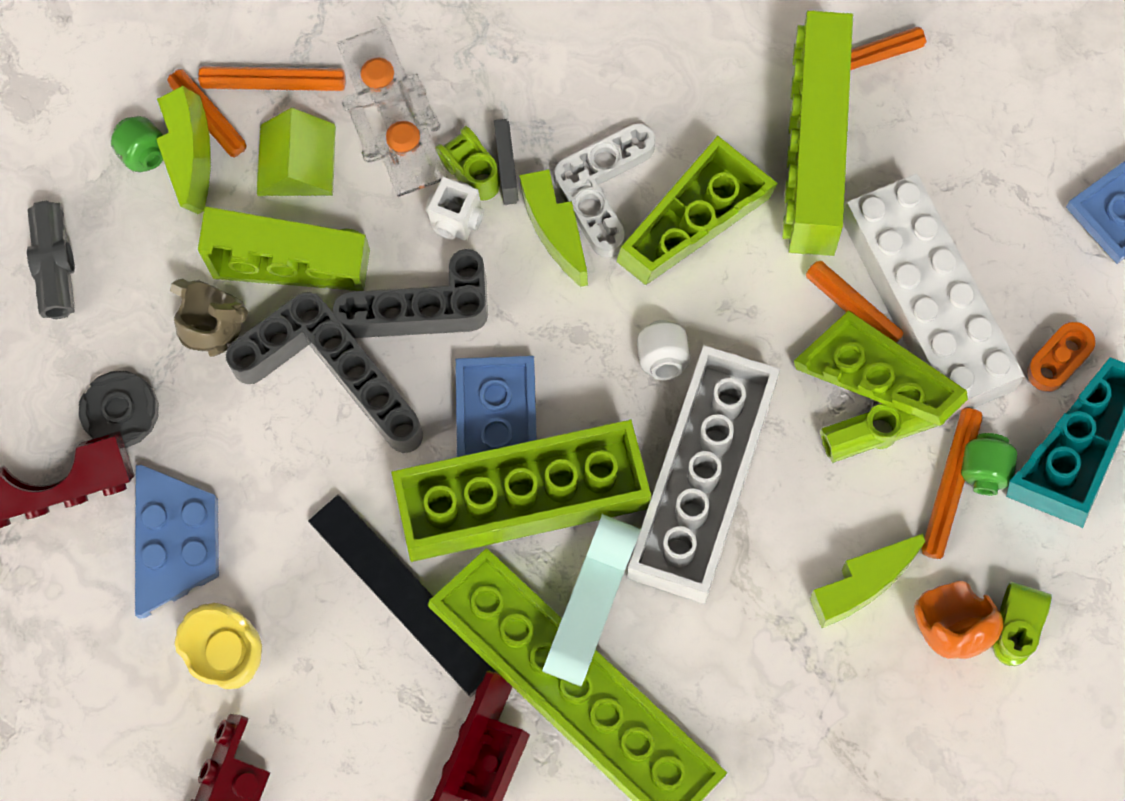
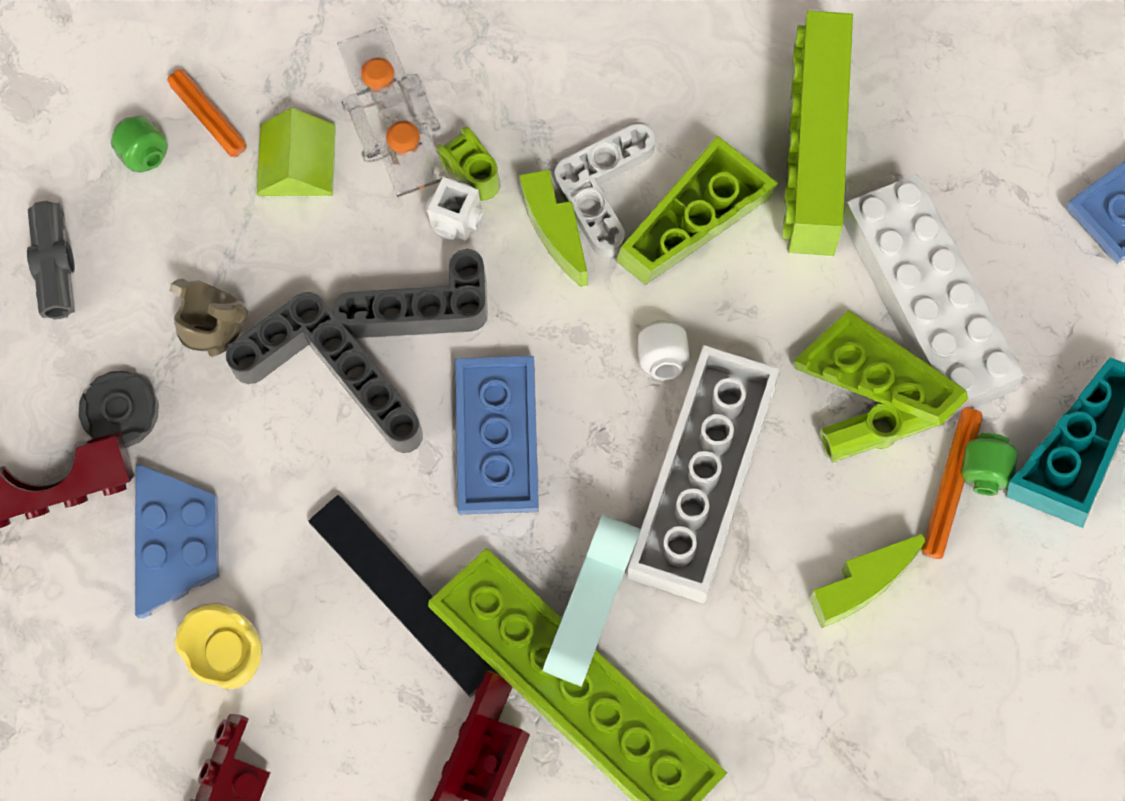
(186, 147): lime slope -> none
(272, 78): orange axle -> none
(282, 251): lime wedge -> none
(506, 161): dark grey tile -> none
(521, 490): lime brick -> none
(851, 300): orange axle -> none
(888, 47): orange axle -> none
(958, 621): orange piece -> none
(1023, 616): lime piece -> none
(1059, 357): orange plate -> none

